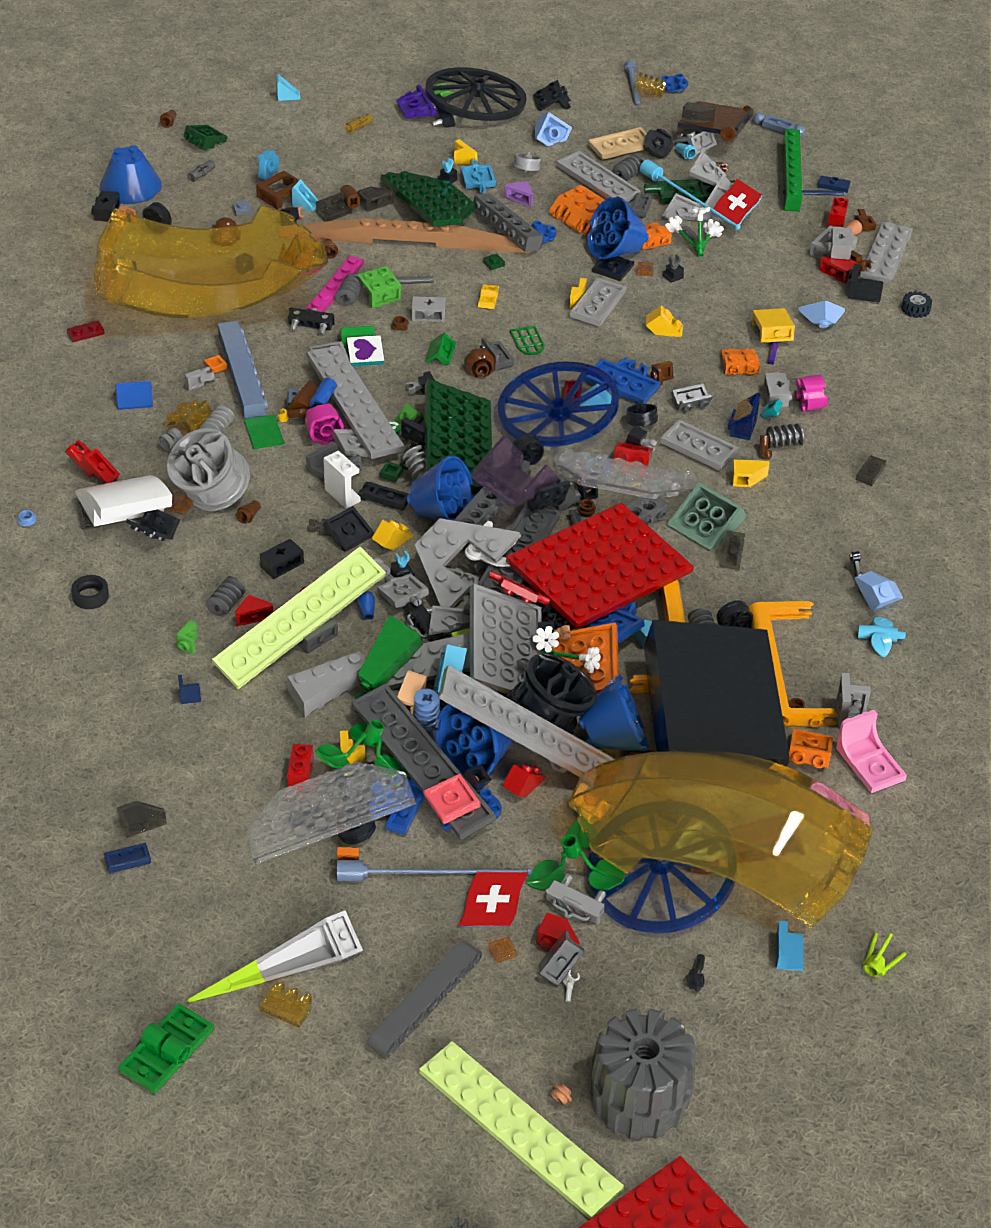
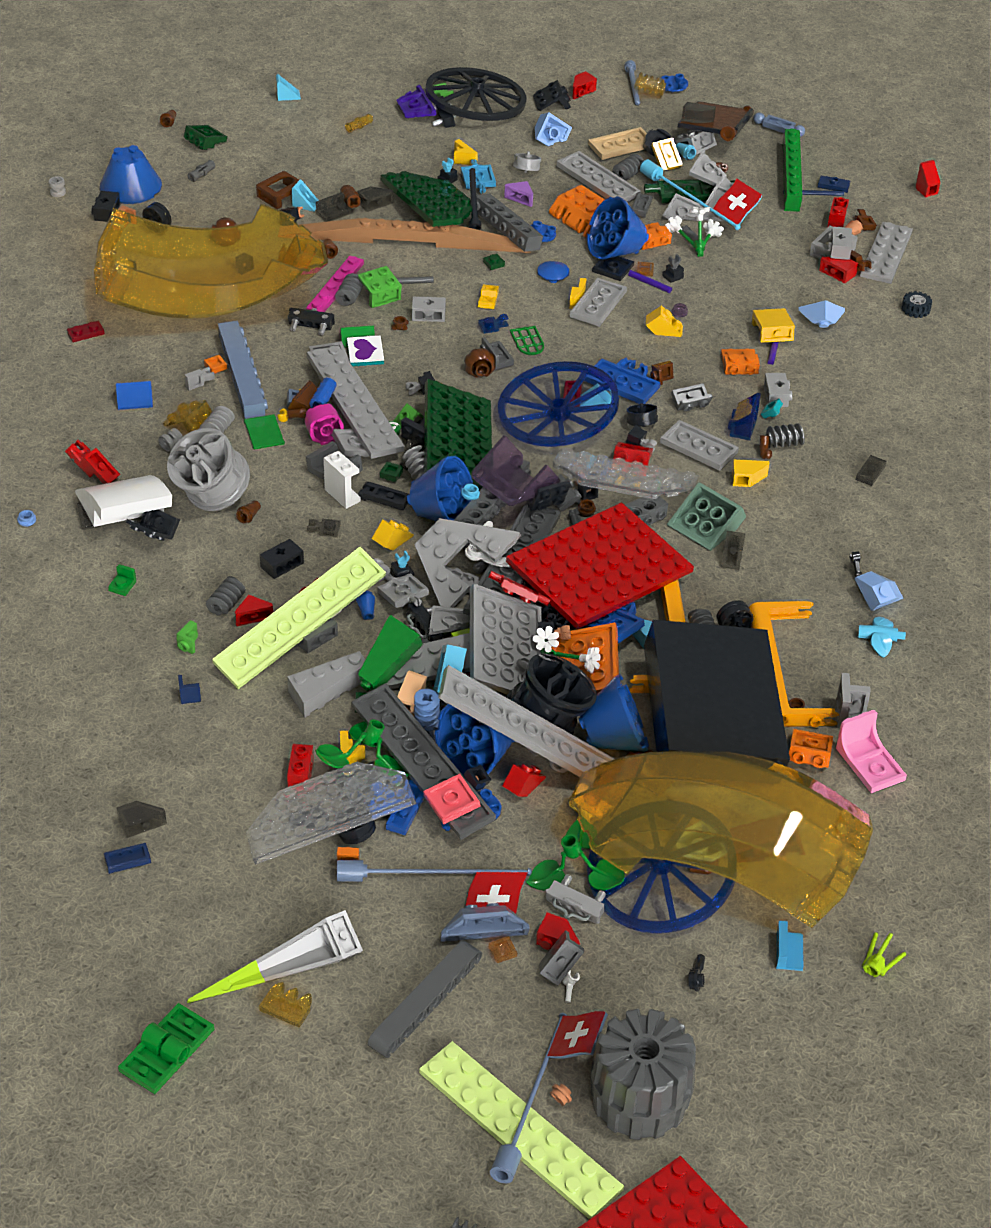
(57, 183): none -> light grey wheel
(93, 601): black tyre -> none
(123, 581): none -> green bracket
(181, 504): clear orange tile -> none
(242, 208): sand blue plate -> none
(268, 164): dark azure plate -> none
(348, 528): black tile -> none
(441, 348): green panel -> none
(470, 492): none -> medium azure plate
(474, 222): none -> black piece
(484, 922): none -> sand blue wedge
(491, 324): none -> clear blue plate
(524, 444): black wheel -> none
(553, 271): none -> blue dish
(571, 1038): none -> flag
(583, 84): none -> red slope
(652, 282): none -> dark purple bar
(667, 154): none -> plate
(680, 310): none -> clear purple plate
(811, 392): dark pink brick -> none
(863, 288): black bracket -> none
(928, 179): none -> red slope

